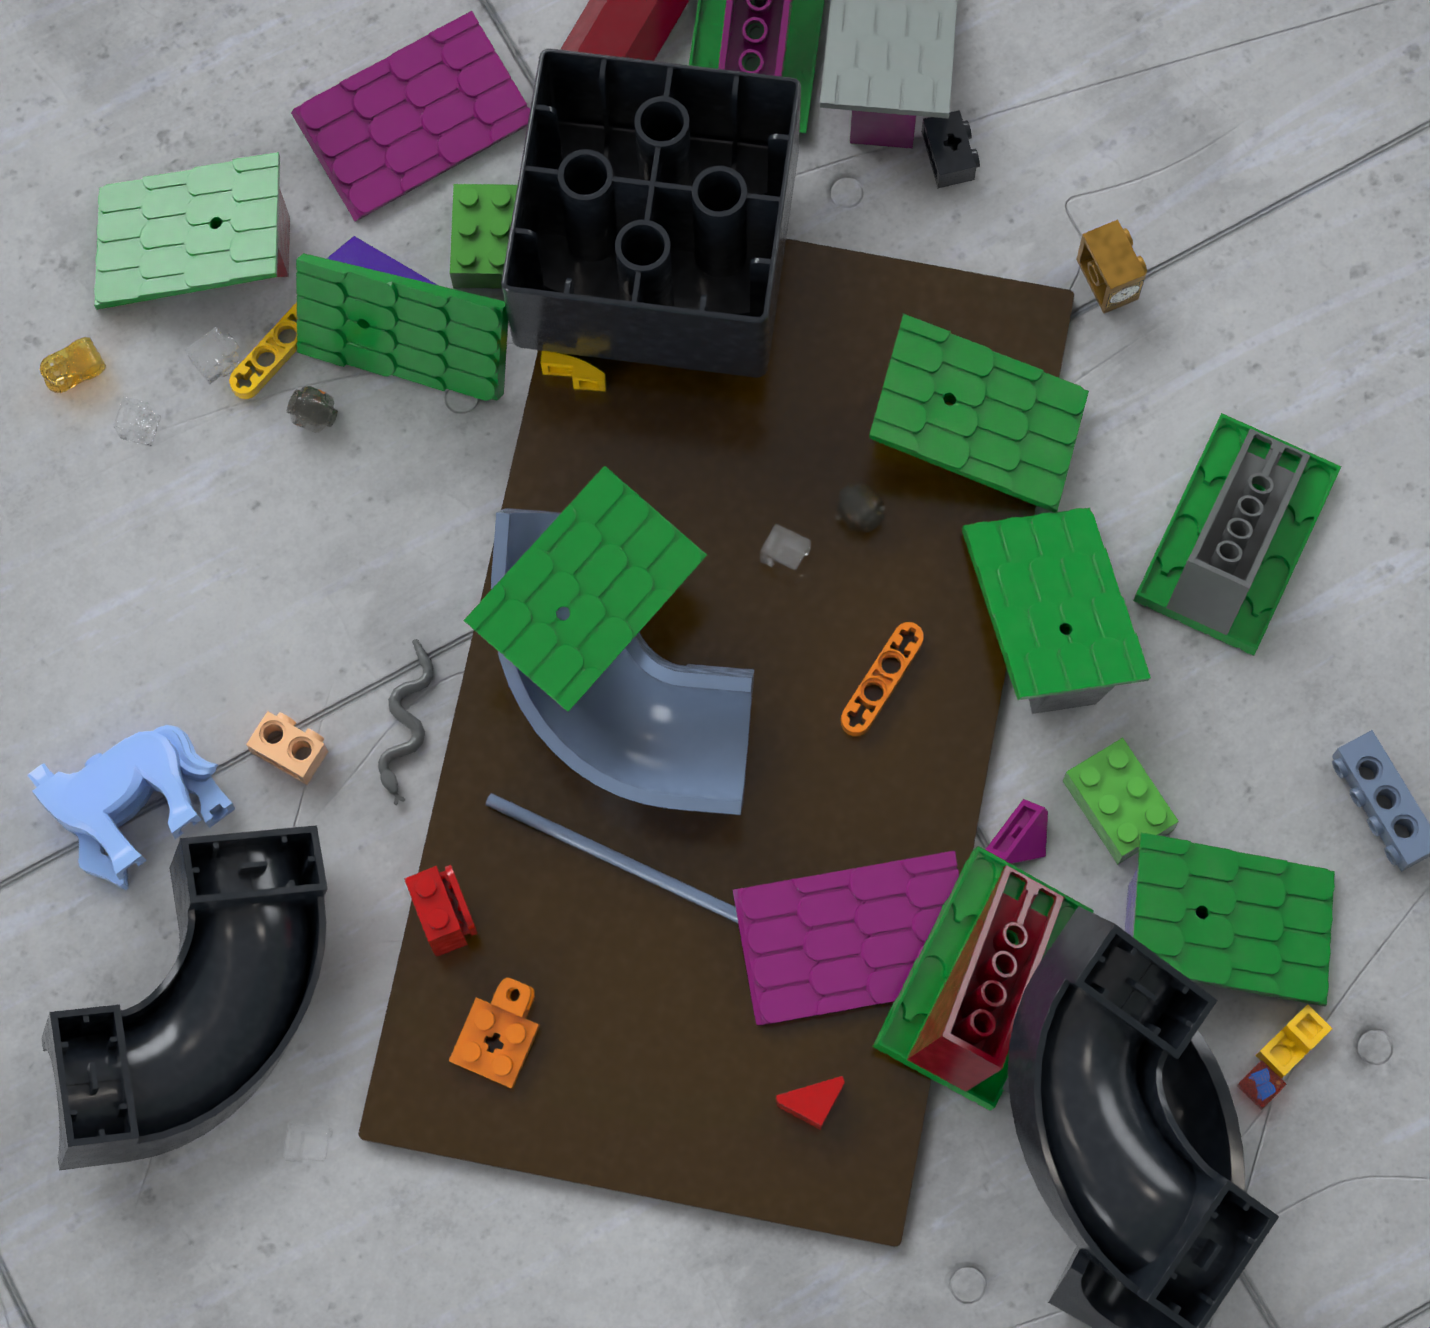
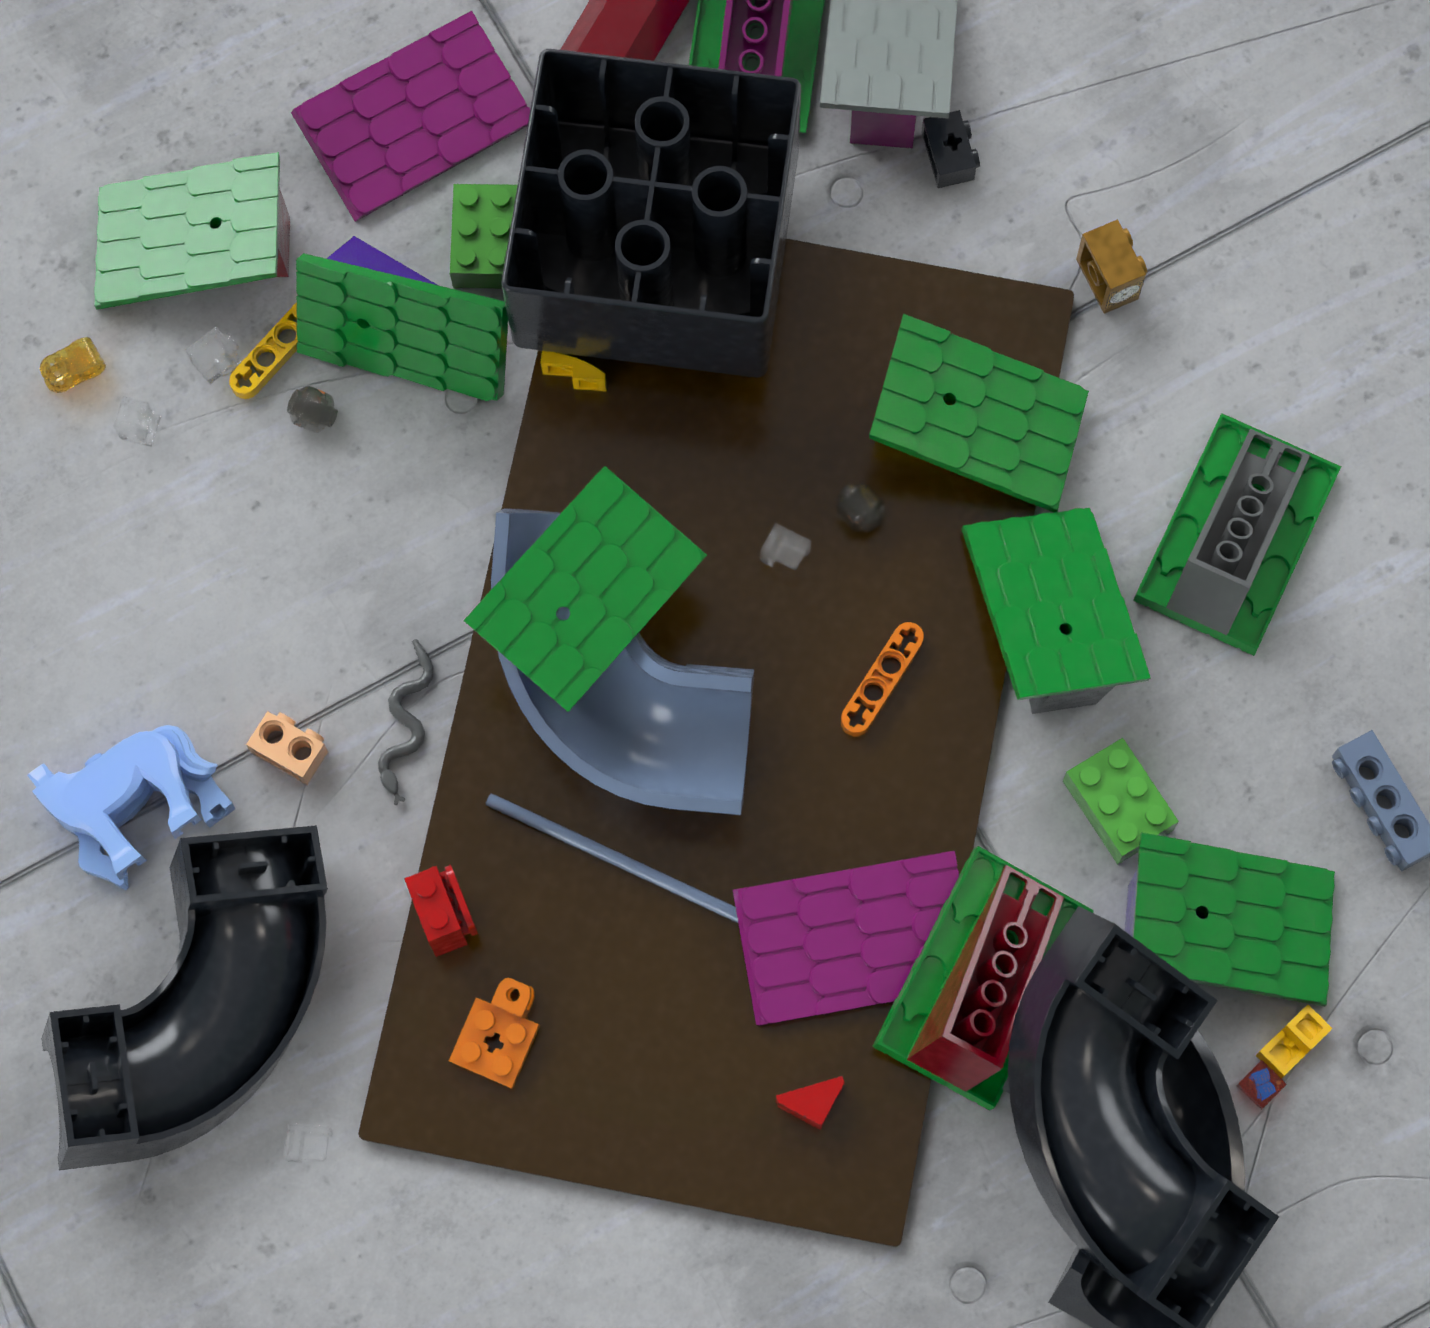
(1022, 835): magenta slope -> none

